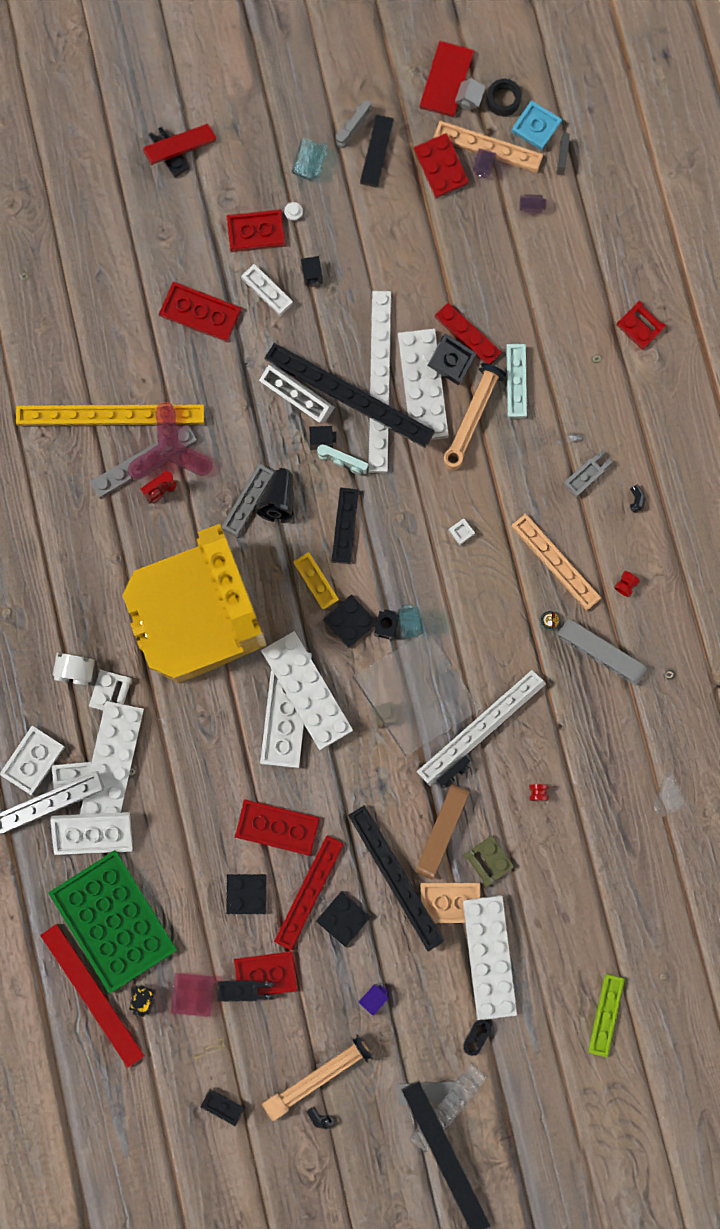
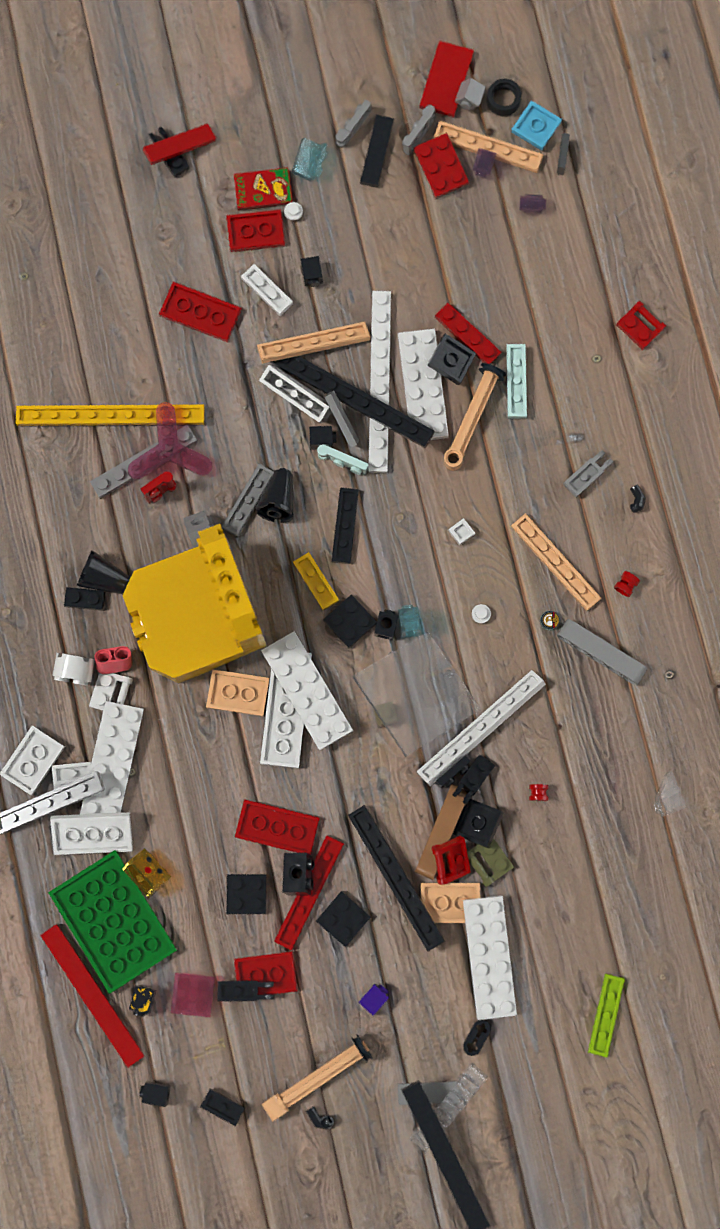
(84, 599): none -> black plate
(102, 575): none -> black cone
(113, 658): none -> coral beam
(146, 872): none -> clear yellow brick
(155, 1093): none -> black brick
(196, 523): none -> light grey brick
(237, 693): none -> light nougat plate
(262, 188): none -> tile
(292, 864): none -> black brick
(313, 342): none -> light nougat tile
(342, 418): none -> light grey tile
(419, 129): none -> light grey hinge
(456, 858): none -> red plate
(474, 777): none -> black hinge
(478, 823): none -> black plate
(481, 613): none -> white plate

